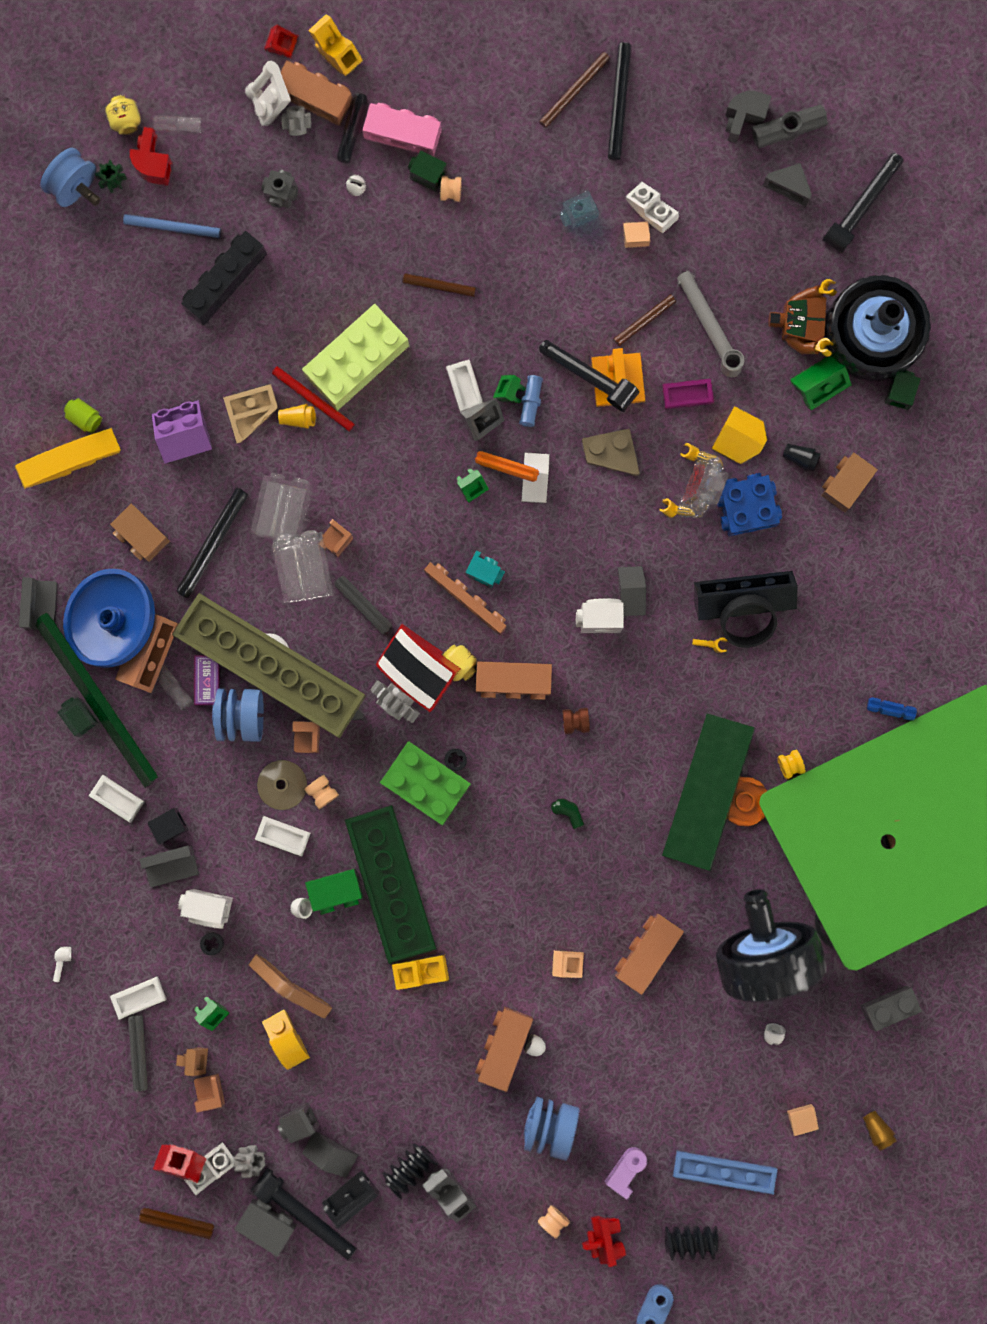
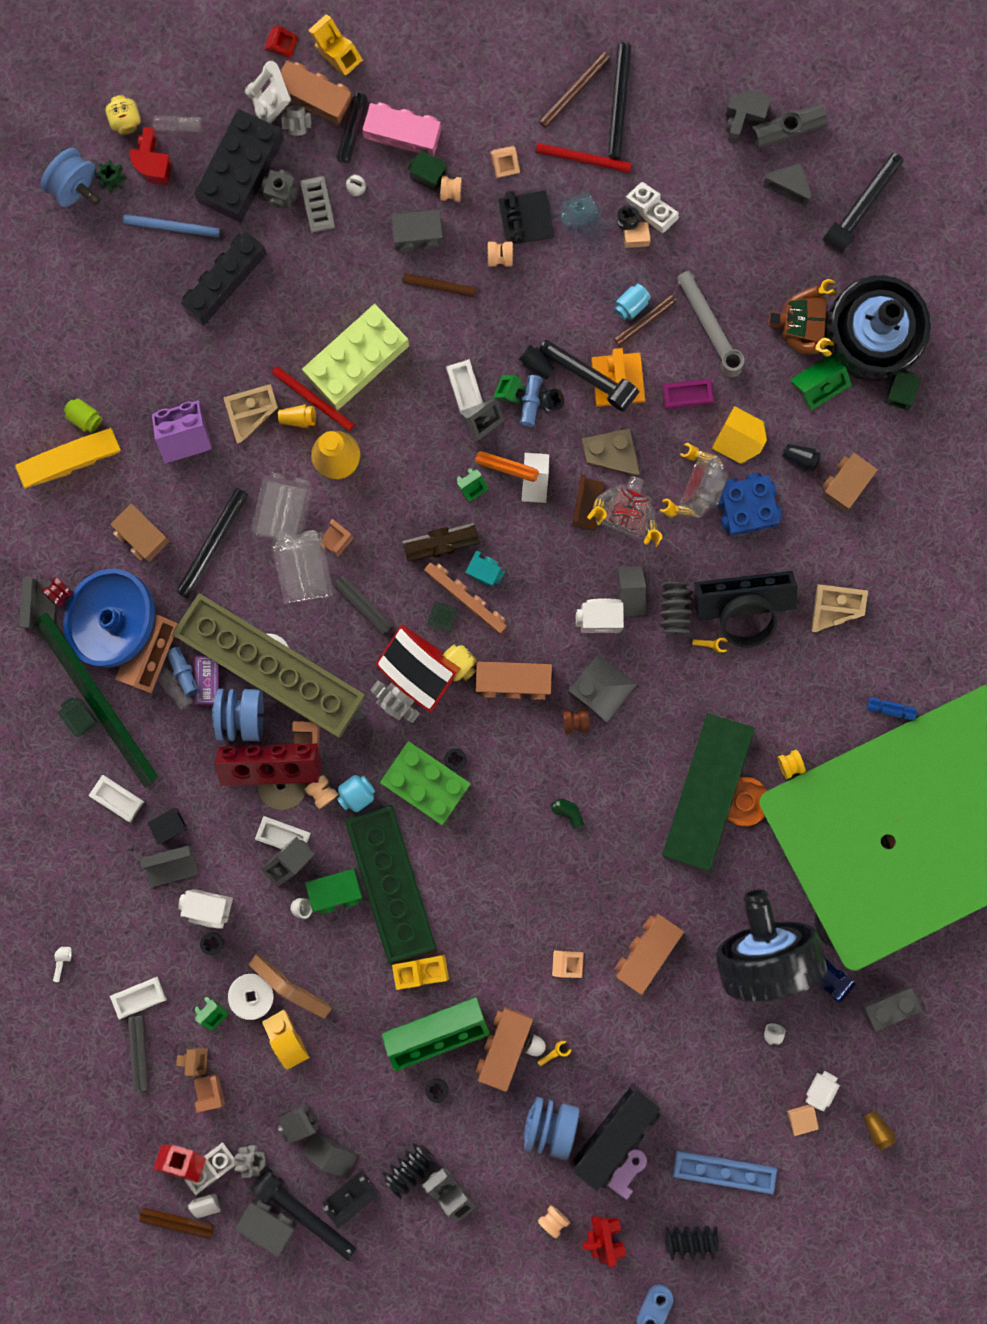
(57, 592): none -> dark red wheel
(182, 672): none -> medium blue pin
(204, 1206): none -> white slope
(238, 998): none -> white piece
(239, 165): none -> black brick
(268, 764): none -> dark red brick
(287, 861): none -> dark grey slope
(314, 183): none -> light grey slope
(335, 455): none -> yellow cone
(355, 793): none -> medium azure head
(417, 230): none -> dark grey brick
(435, 1034): none -> brick
(440, 542): none -> dark brown piece
(442, 616): none -> clear green tile
(444, 1086): none -> black bush
(494, 254): none -> light nougat wheel
(505, 161): none -> light nougat slope
(526, 217): none -> black hinge
(536, 362): none -> black cone
(547, 403): none -> black bush
(556, 1052): none -> yellow hand
(583, 157): none -> red bar
(586, 496): none -> reddish brown panel
(602, 688): none -> dark grey slope
(615, 1137): none -> black brick
(627, 511): none -> clear torso
(628, 217): none -> black bush
(632, 302): none -> medium azure brick
(675, 608): none -> dark grey piece
(822, 1090): none -> white brick
(836, 982): none -> clear blue piece
(837, 605): none -> tan wing

